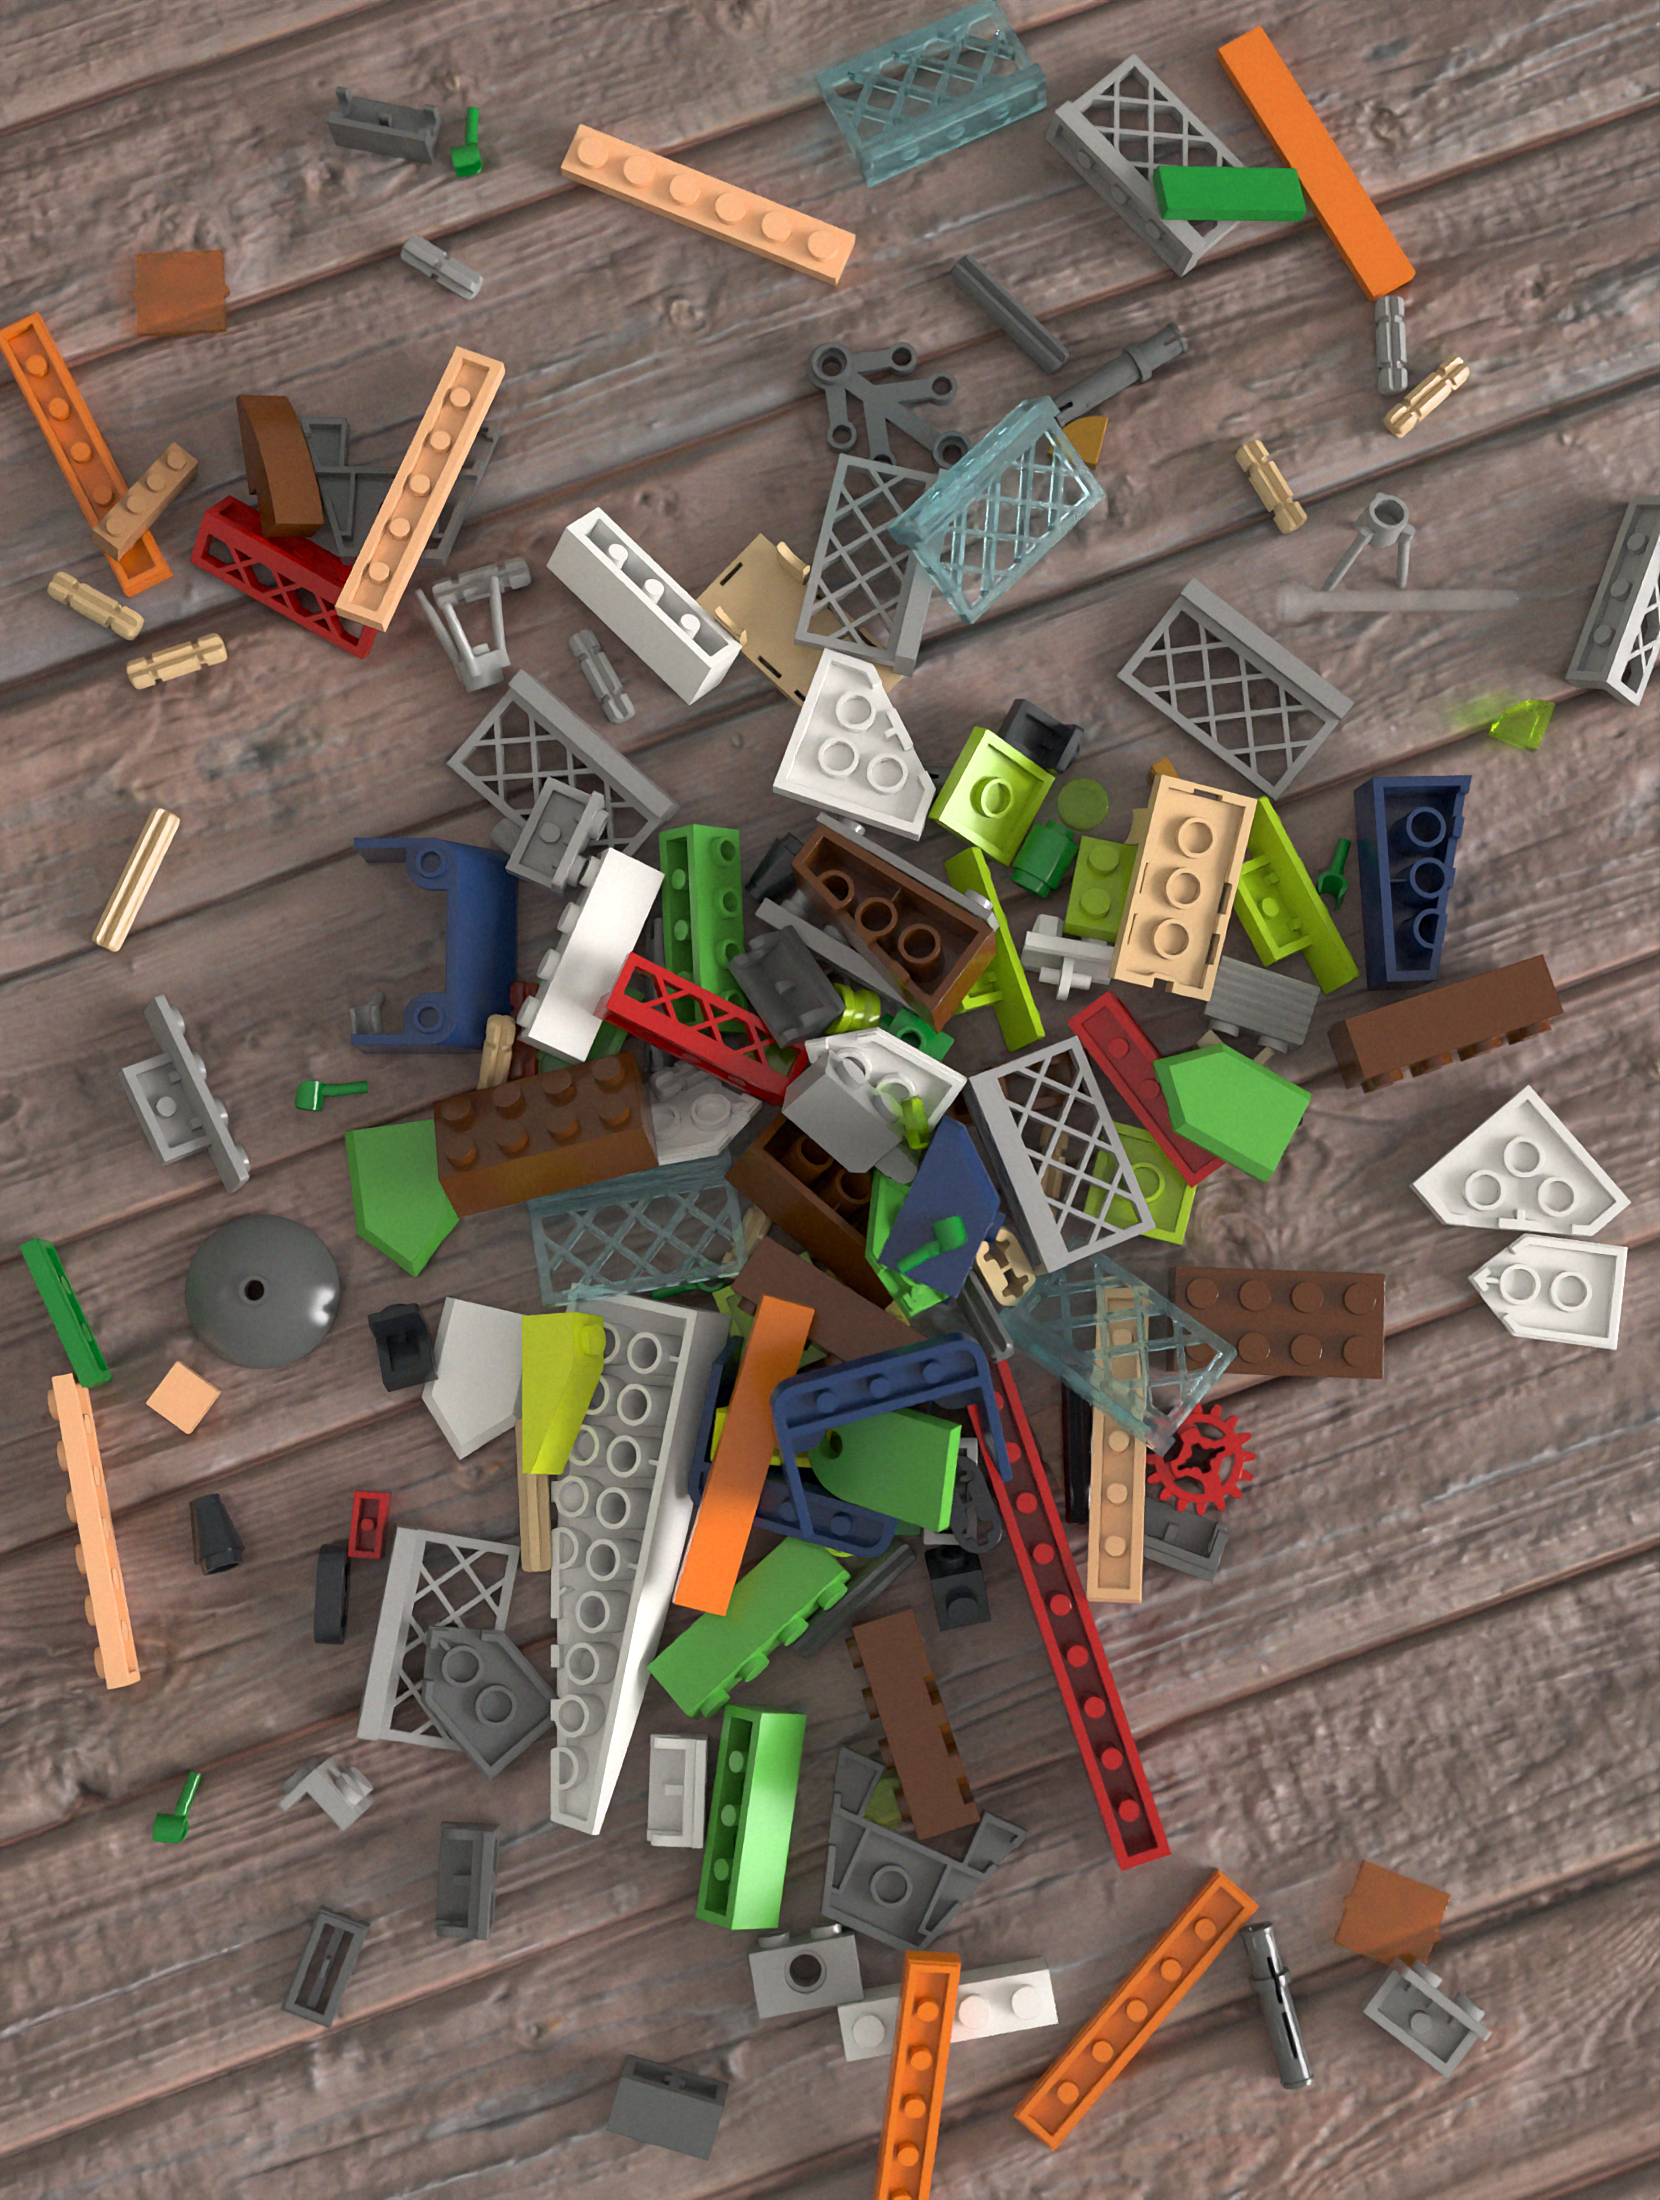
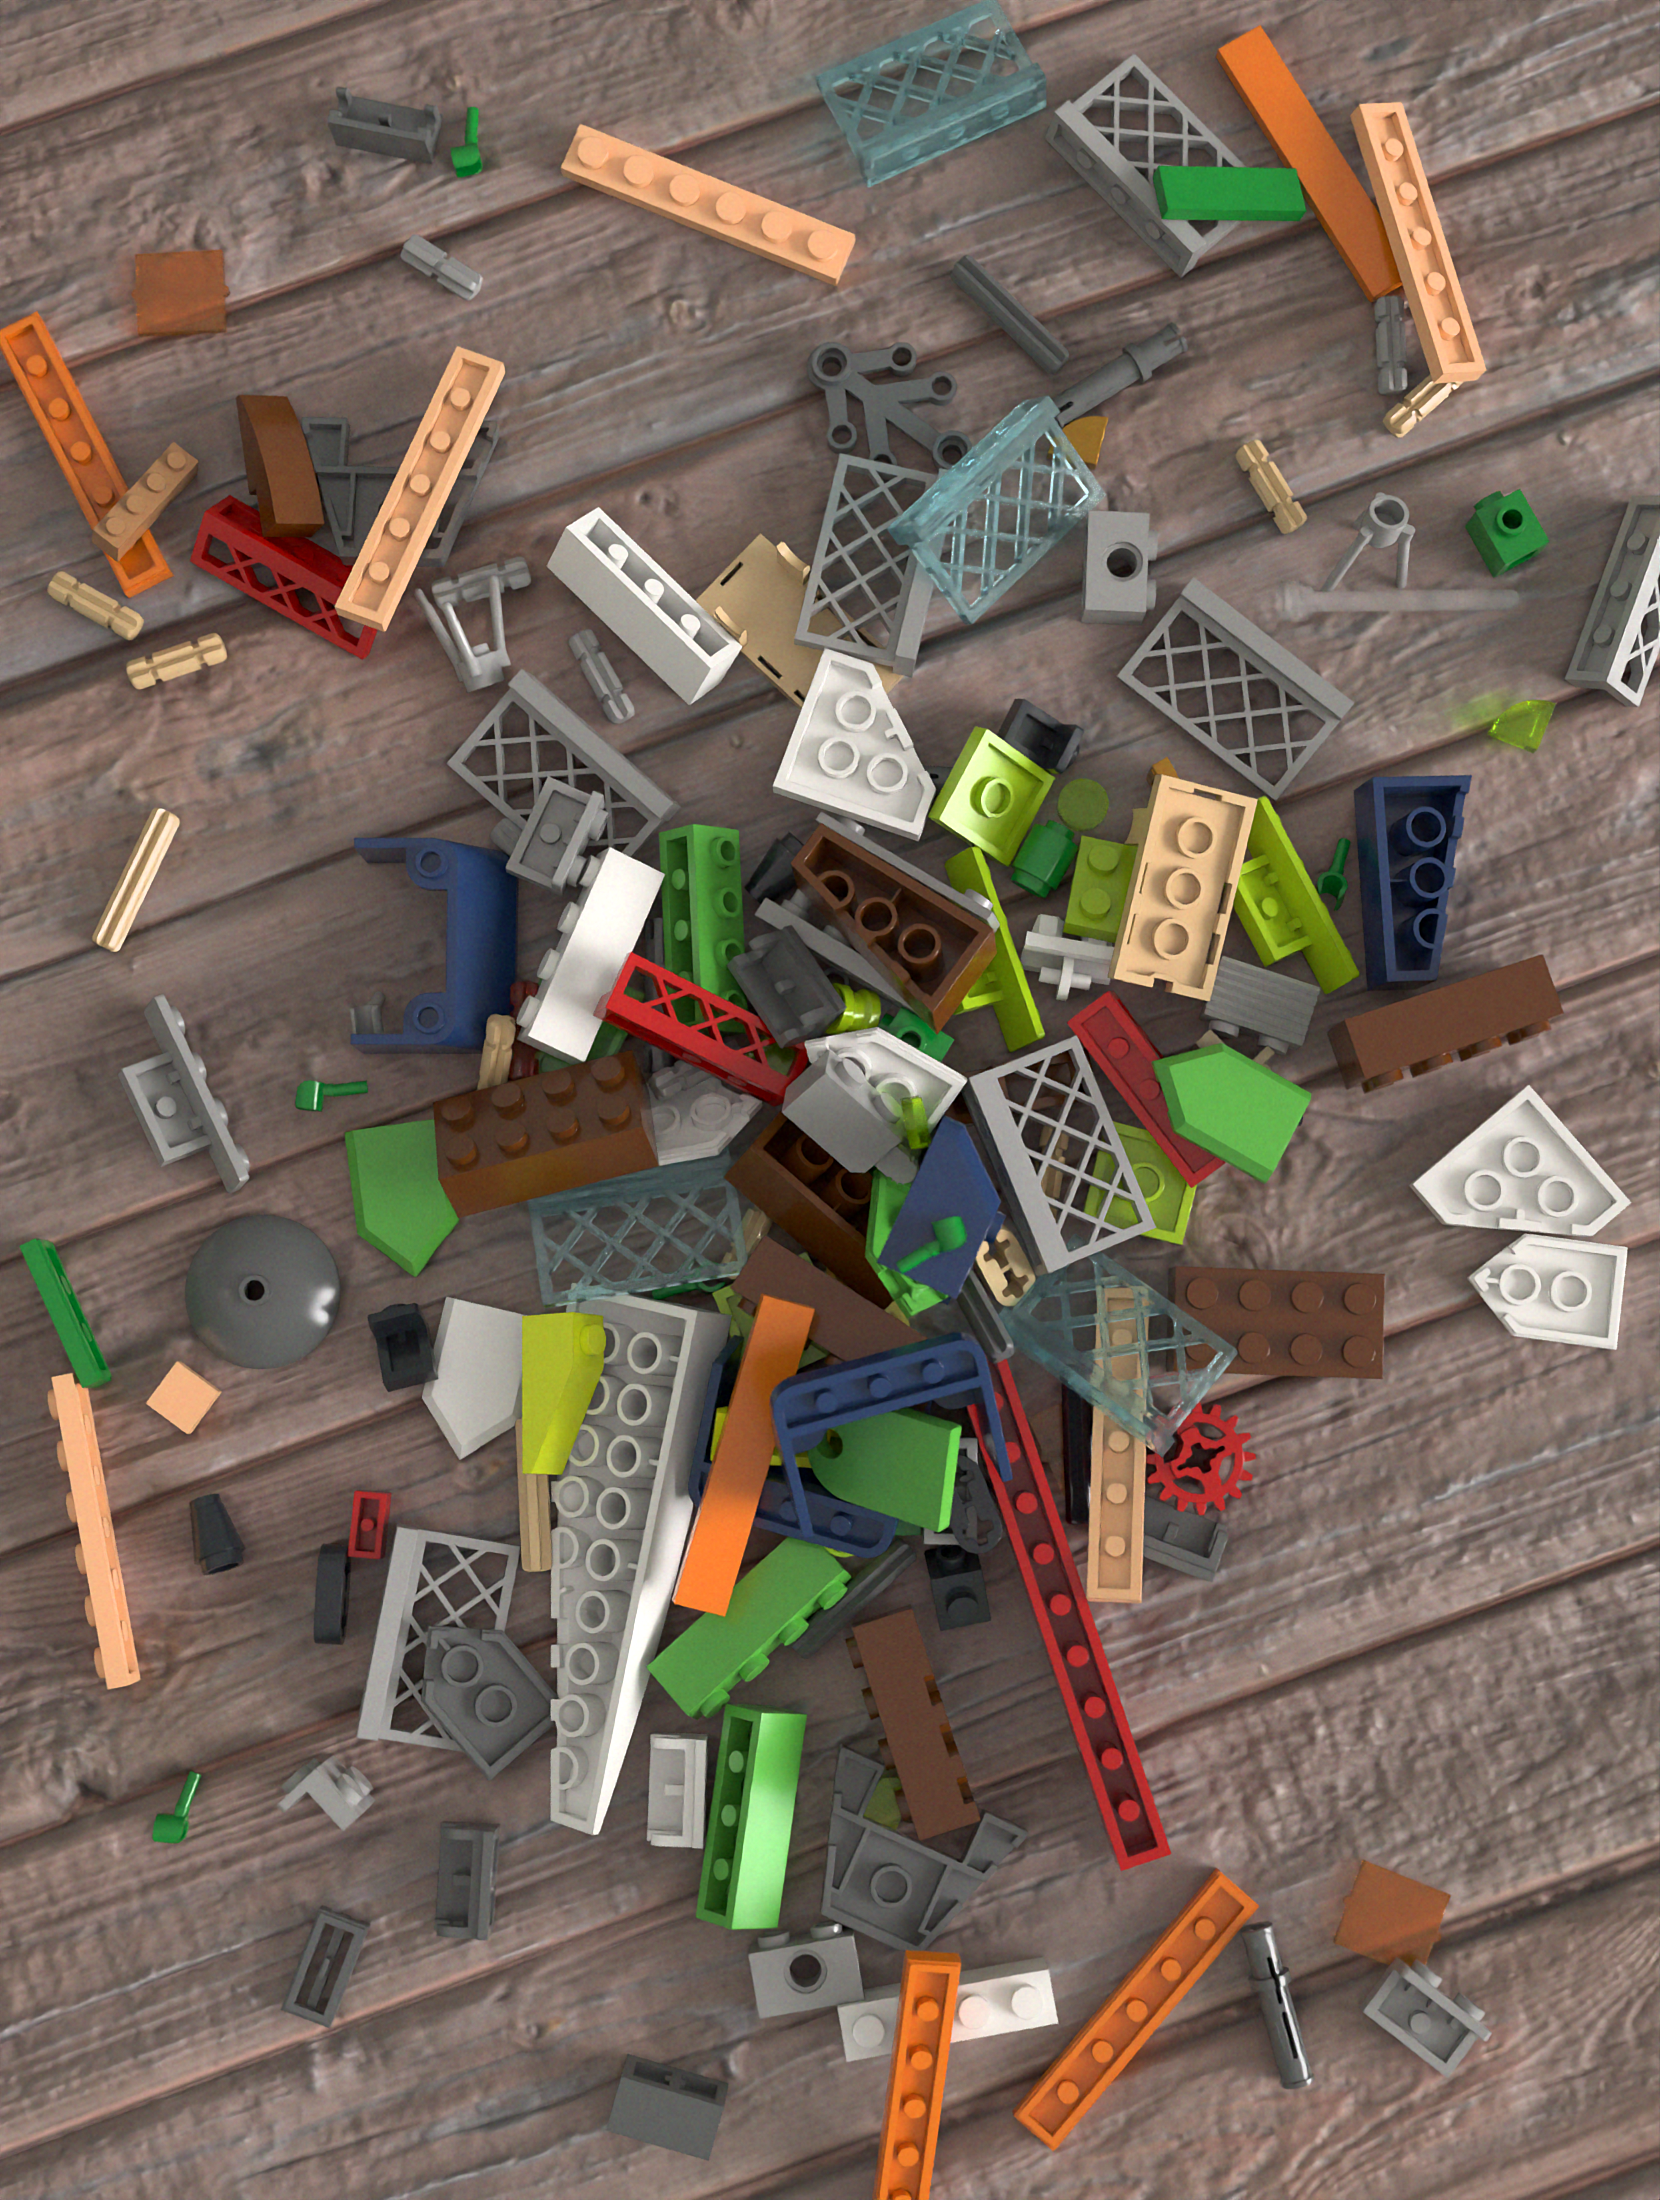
(1122, 537): none -> light grey brick
(1417, 243): none -> light nougat plate
(1505, 531): none -> green brick

